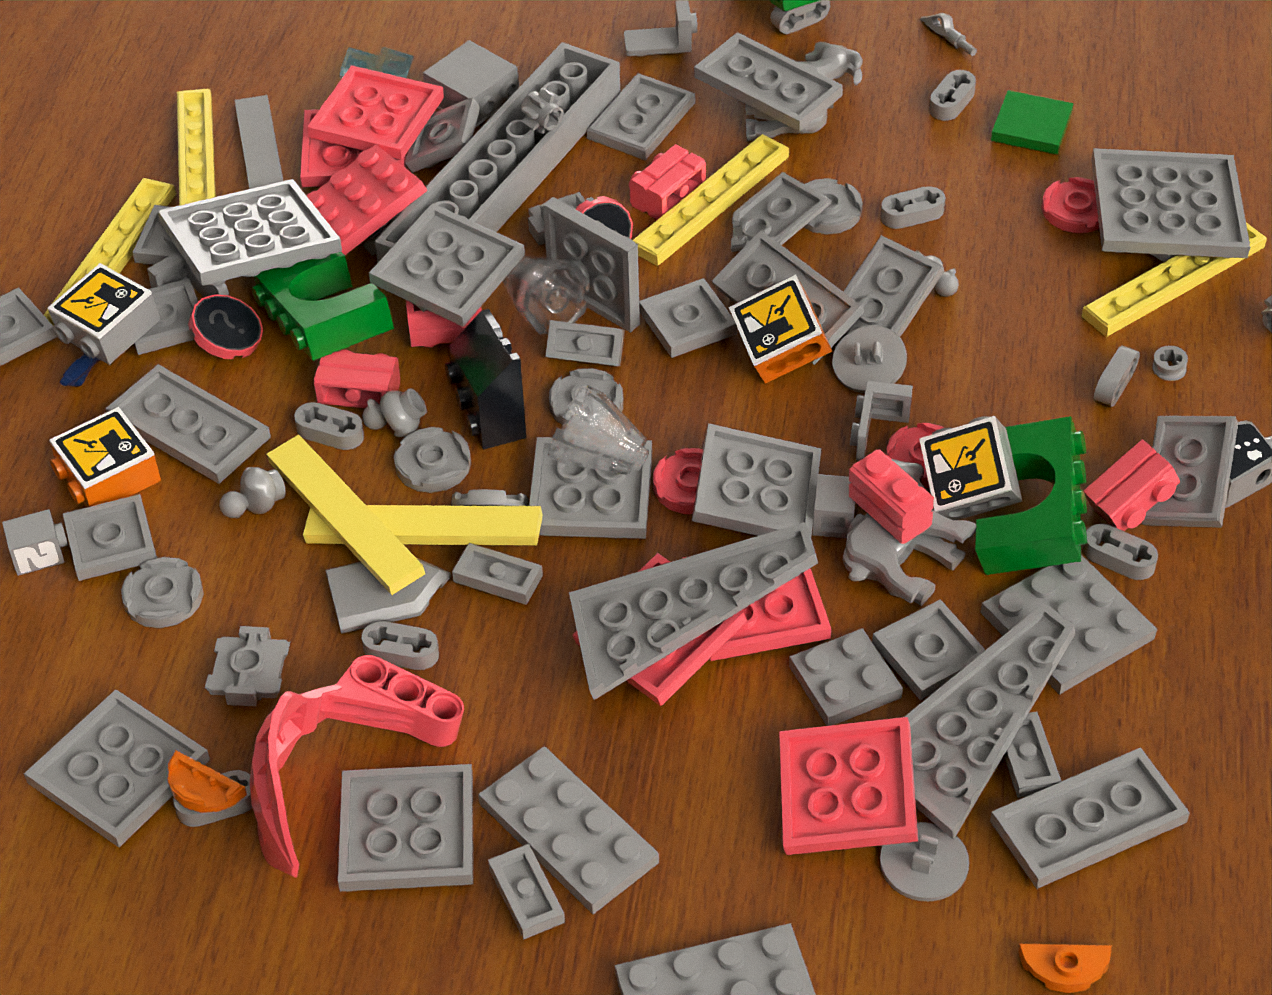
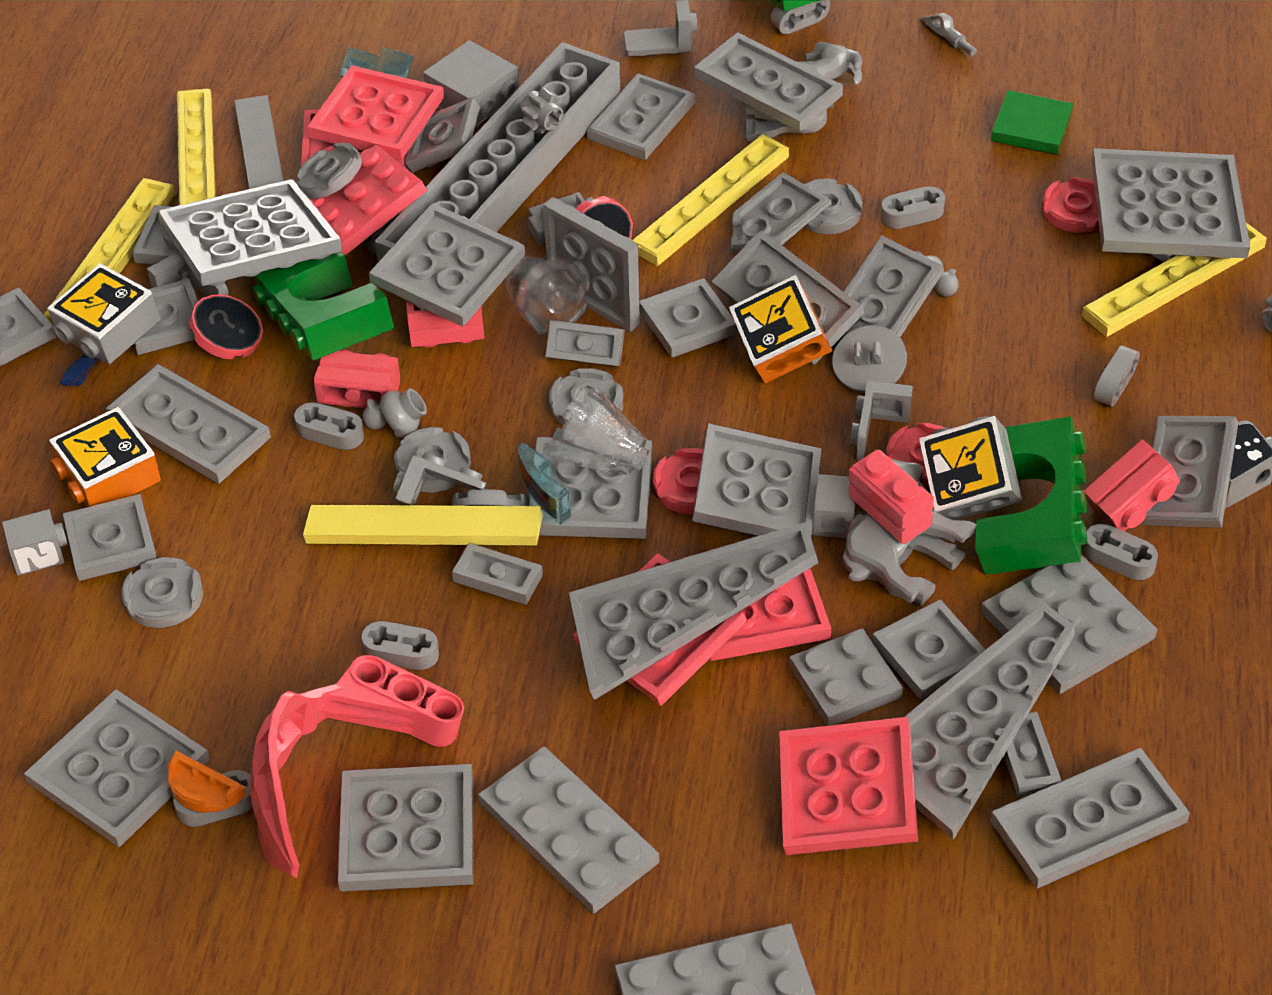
(248, 666): light grey piece -> none
(258, 493): light grey animal -> none
(329, 171): none -> light grey tile
(346, 515): light yellow tile -> none
(364, 600): light grey tile -> none
(410, 482): none -> light grey bracket
(488, 382): black wedge -> none
(526, 891): light grey plate -> none
(543, 489): none -> clear light blue slope
(666, 181): coral brick -> none
(926, 868): light grey piece -> none
(952, 95): light grey beam -> none
(1065, 966): orange plate -> none
(1179, 360): light grey bush -> none

